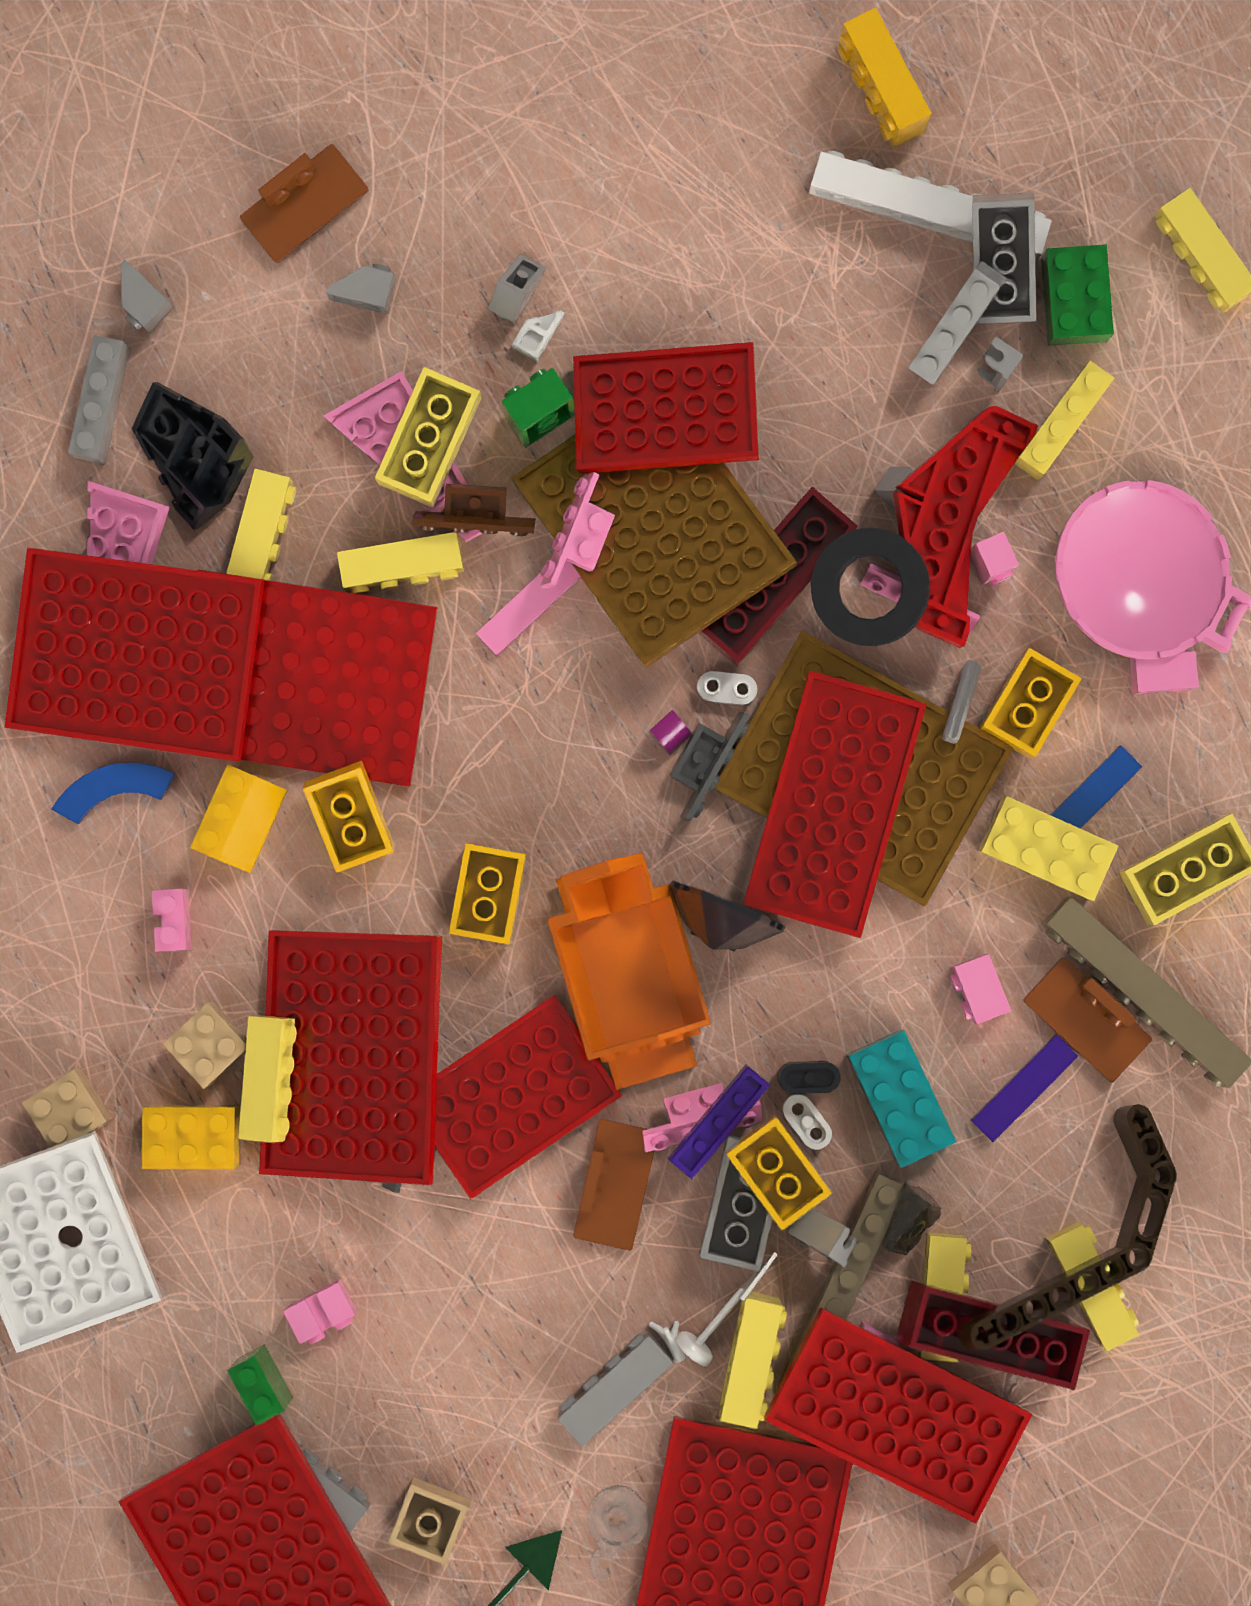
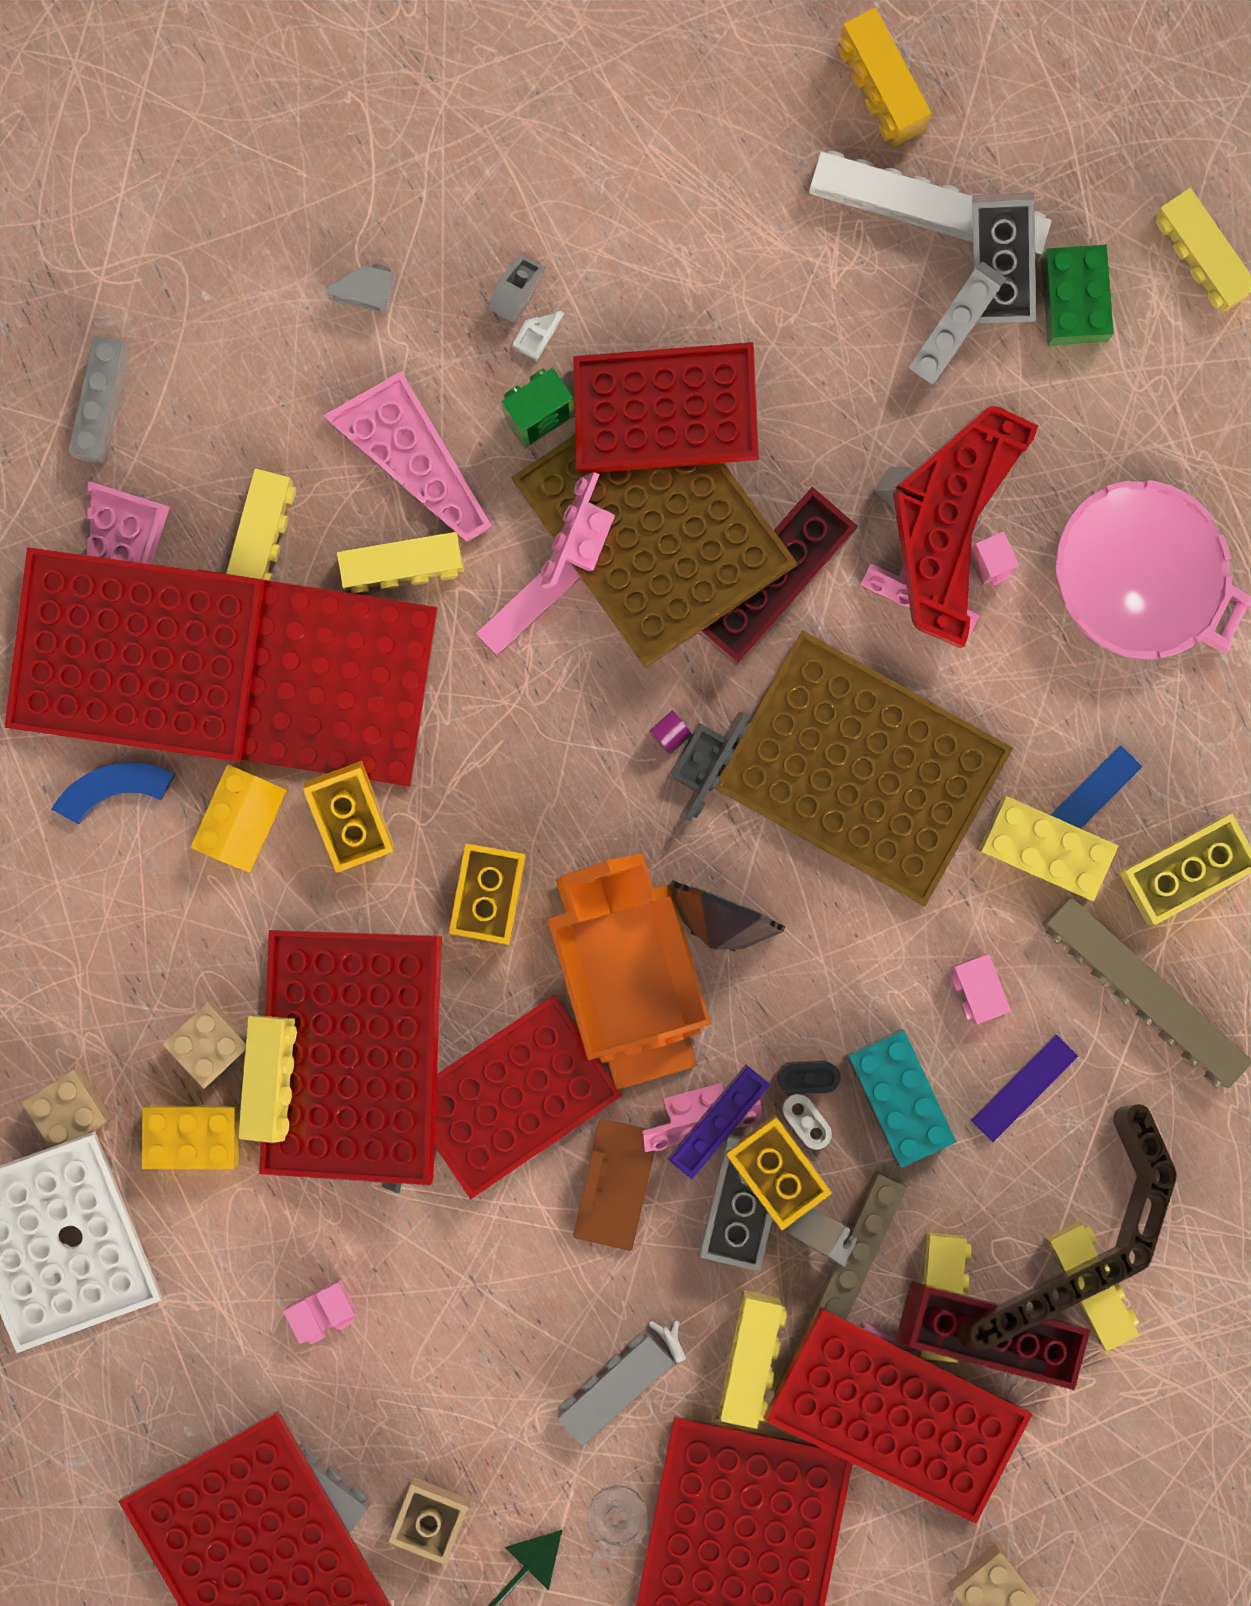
(141, 300): light grey slope -> none
(175, 920): bright pink brick -> none
(194, 451): black wedge -> none
(260, 1384): green brick -> none
(302, 201): dark orange bracket -> none
(428, 437): light yellow brick -> none
(474, 509): reddish brown bracket -> none
(695, 1346): white piece -> none
(727, 688): white plate -> none
(832, 565): black tyre -> none
(834, 804): red plate -> none
(910, 1219): clear smoke slope -> none
(961, 702): light grey axle -> none
(1003, 360): light grey hinge -> none
(1030, 703): yellow brick -> none
(1064, 420): light yellow brick -> none
(1088, 1019): dark orange bracket -> none
(1164, 674): bright pink brick -> none

